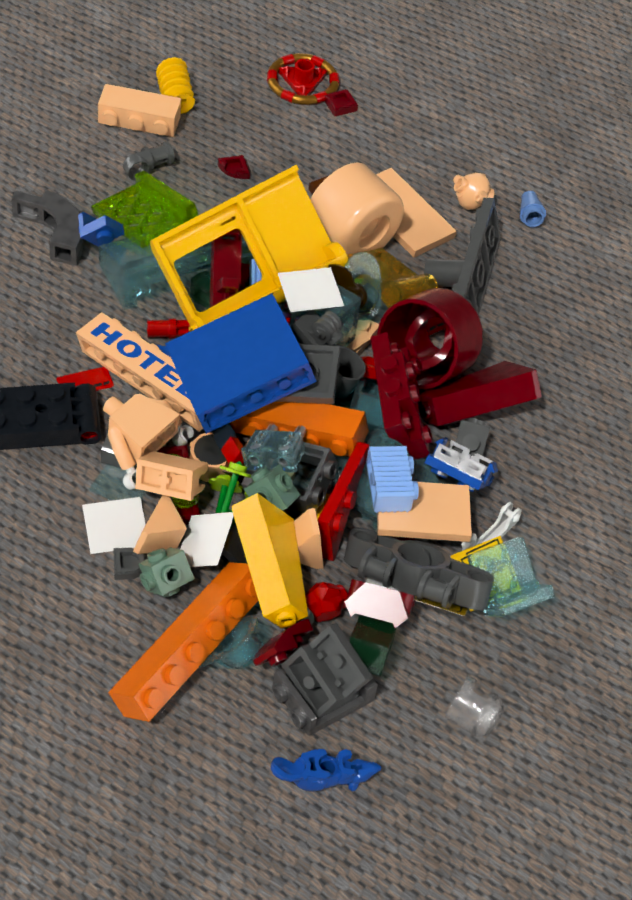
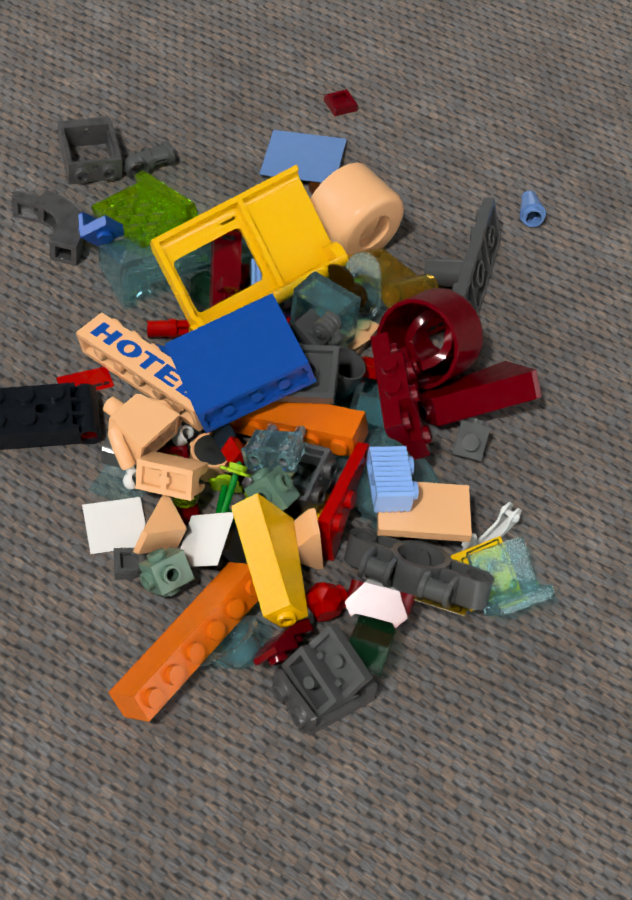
(99, 131): none -> flat silver window
(139, 110): light nougat brick -> none
(175, 82): yellow piece -> none
(234, 165): dark red tile -> none
(302, 78): red piece -> none
(310, 289): white sticker -> none
(313, 154): none -> medium blue sticker
(318, 771): blue animal -> none
(421, 225): light nougat tile -> none
(461, 466): piece -> none
(472, 190): light nougat piece -> none
(474, 713): clear helmet -> none

